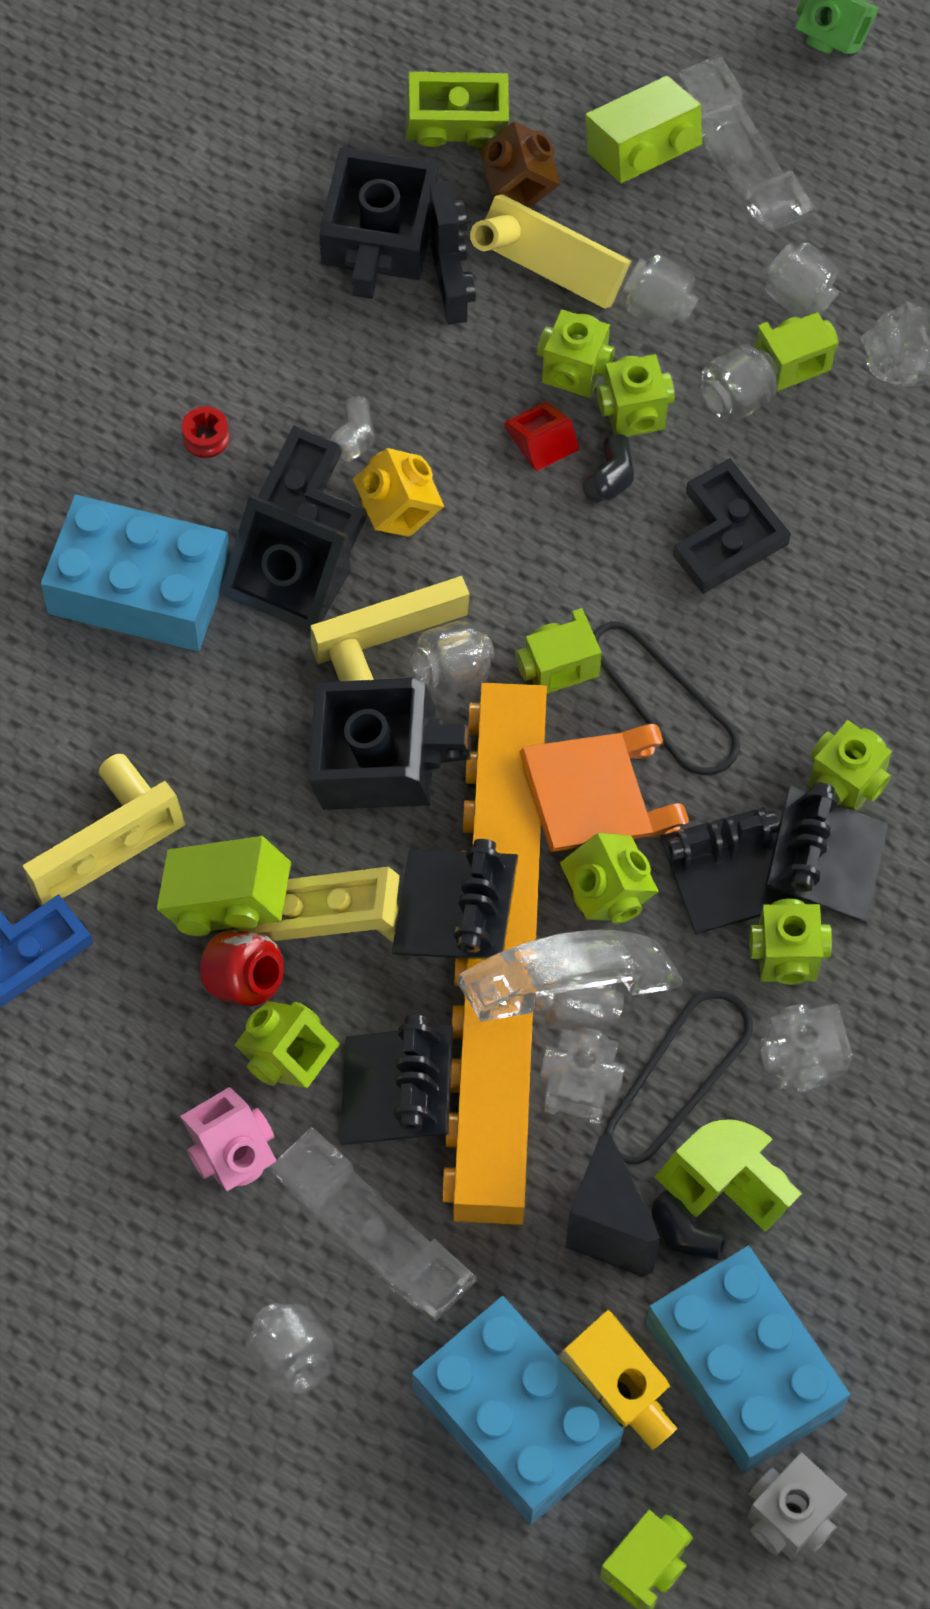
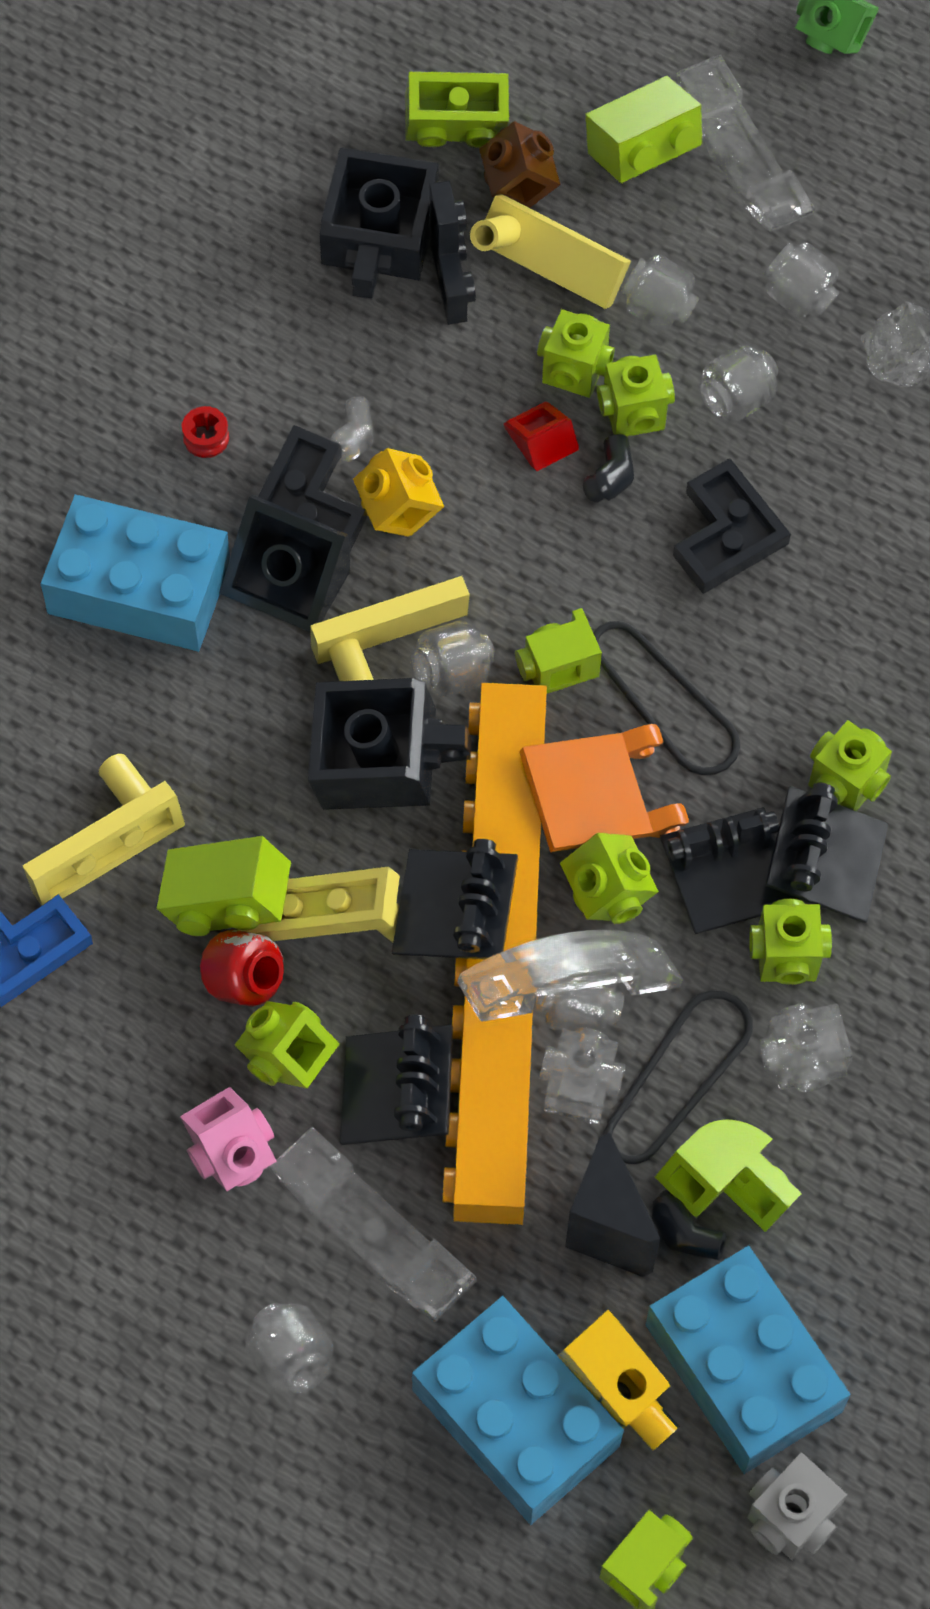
(799, 348): lime brick -> none

